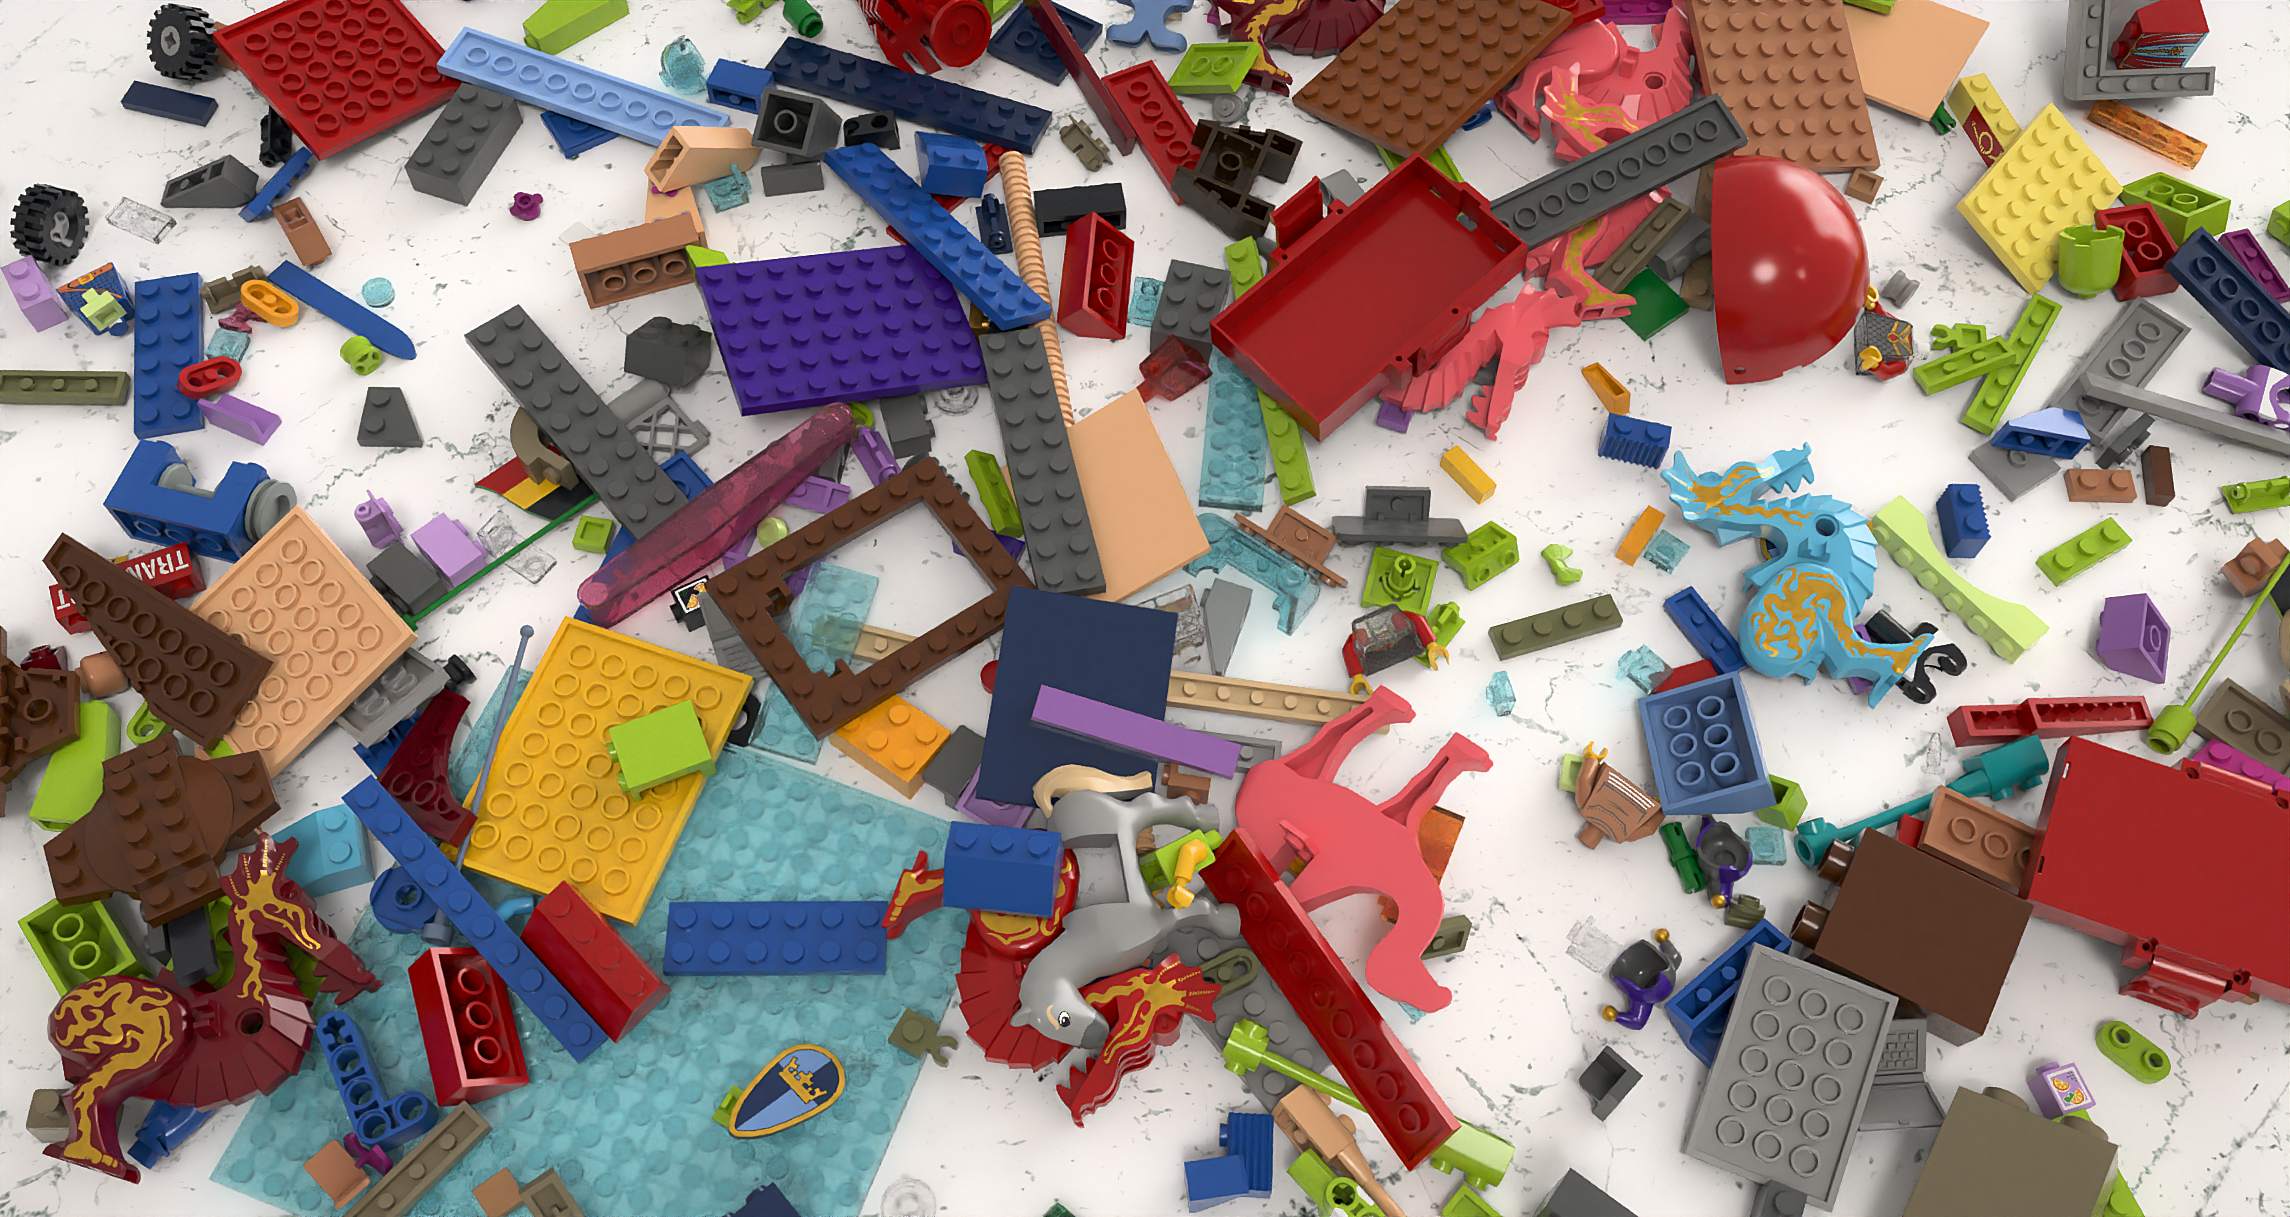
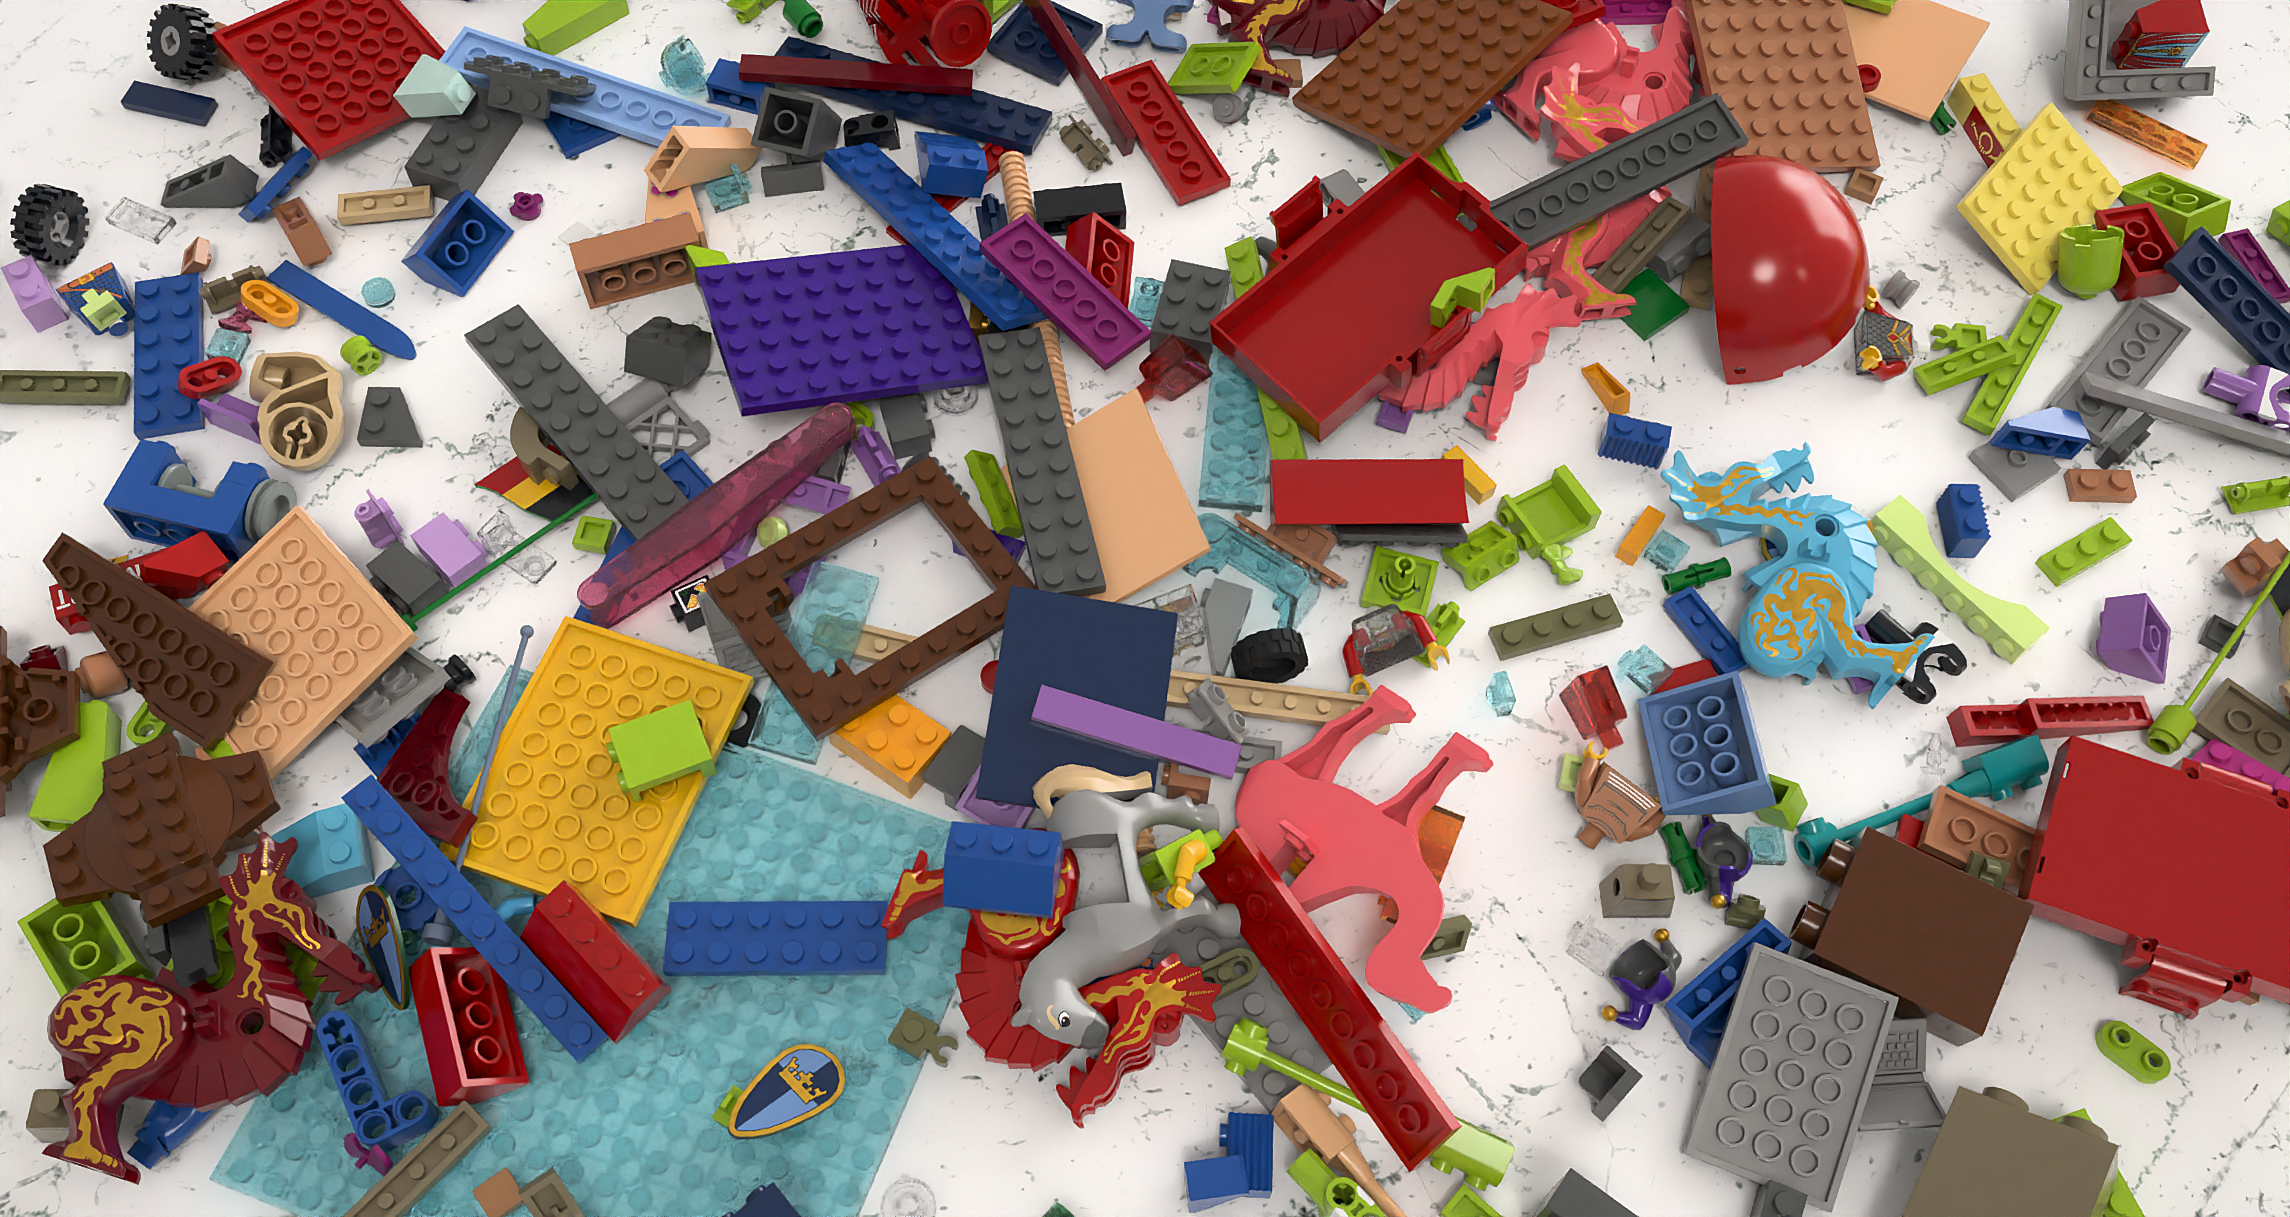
(186, 565): none -> red slope
(196, 256): none -> nougat plate
(299, 408): none -> tan piece
(336, 1173): nougat bracket -> none
(384, 943): none -> shield
(385, 205): none -> tan plate
(433, 90): none -> light aqua slope
(458, 244): none -> blue slope
(525, 89): none -> dark grey bracket
(856, 74): none -> dark red tile
(1065, 291): none -> magenta plate
(1211, 701): none -> light grey hinge
(1228, 171): dark brown wedge -> none
(1270, 656): none -> black tyre
(1293, 67): none -> medium nougat tile
(1367, 492): none -> red arch
(1466, 290): none -> lime slope
(1549, 513): none -> lime panel
(1595, 706): none -> clear red torso
(1642, 889): none -> dark tan torso
(1696, 575): none -> green pin
(1869, 76): none -> red tile
(1987, 868): none -> olive tile
(2060, 1090): lavender brick -> none
(2157, 476): reddish brown piece -> none
(2218, 633): none -> dark grey tile

